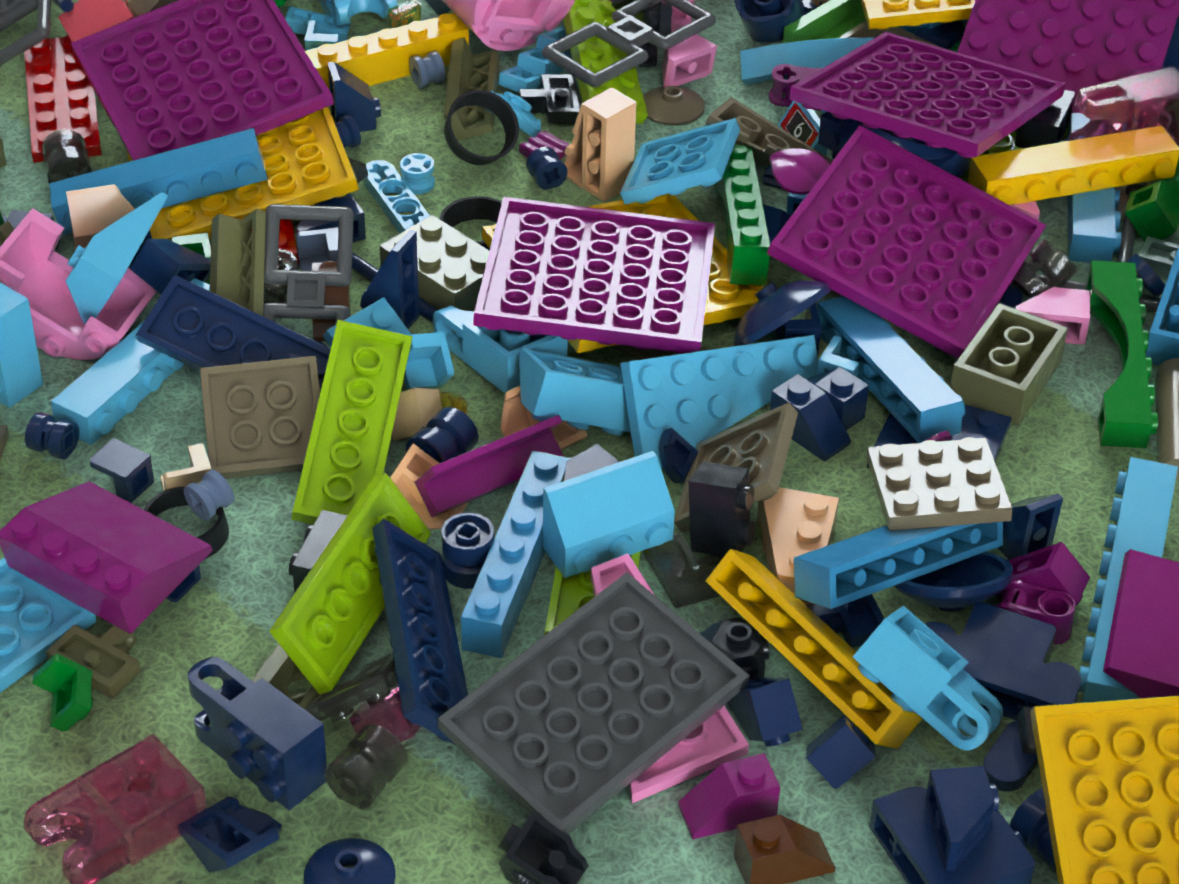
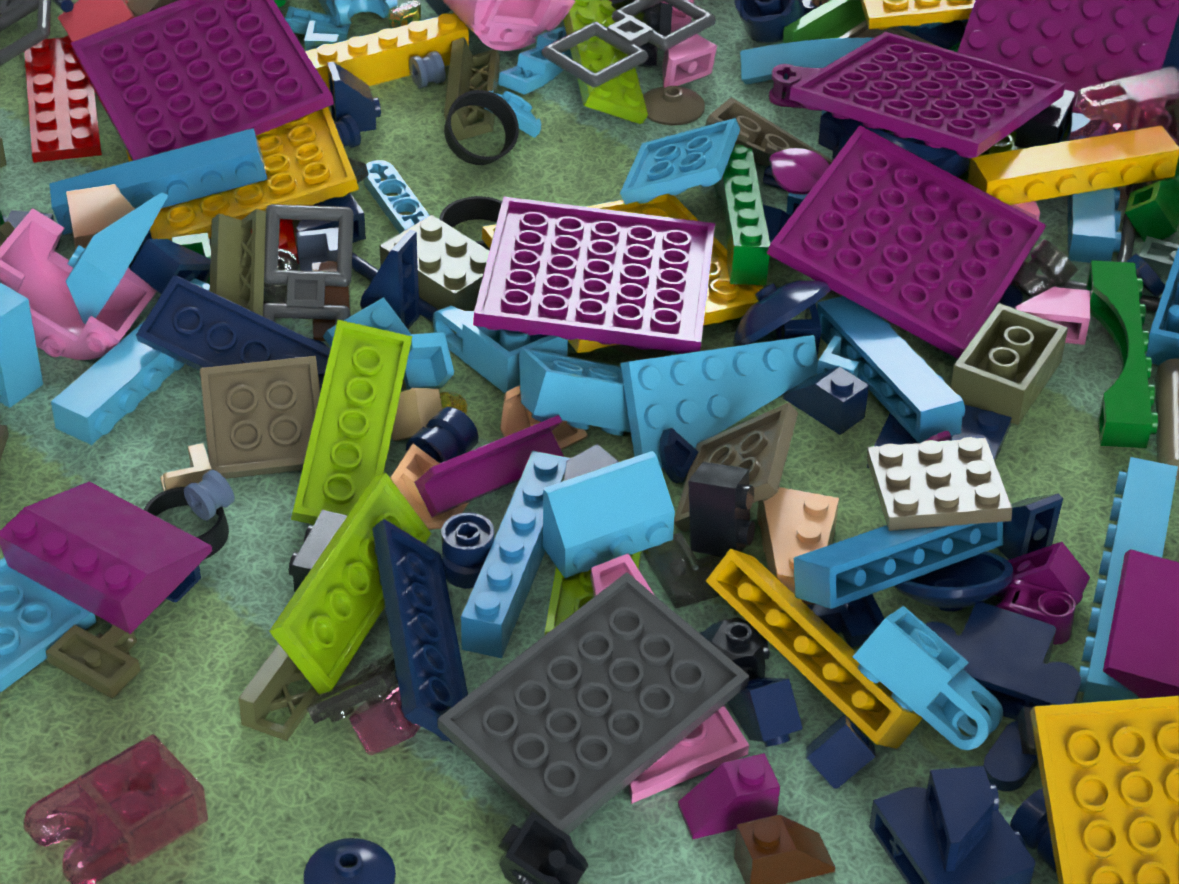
(48, 434): dark blue wheel -> none
(65, 155): clear smoke wheel -> none
(70, 690): green bracket -> none
(127, 466): panel -> none
(228, 833): dark blue slope -> none
(259, 732): dark blue brick -> none
(366, 766): clear smoke wheel -> none
(417, 172): medium azure wheel -> none
(543, 139): magenta piece -> none
(546, 168): dark blue wheel -> none
(556, 97): black hinge -> none
(603, 144): light nougat wedge -> none
(803, 125): slope -> none
(817, 422): dark blue slope -> none

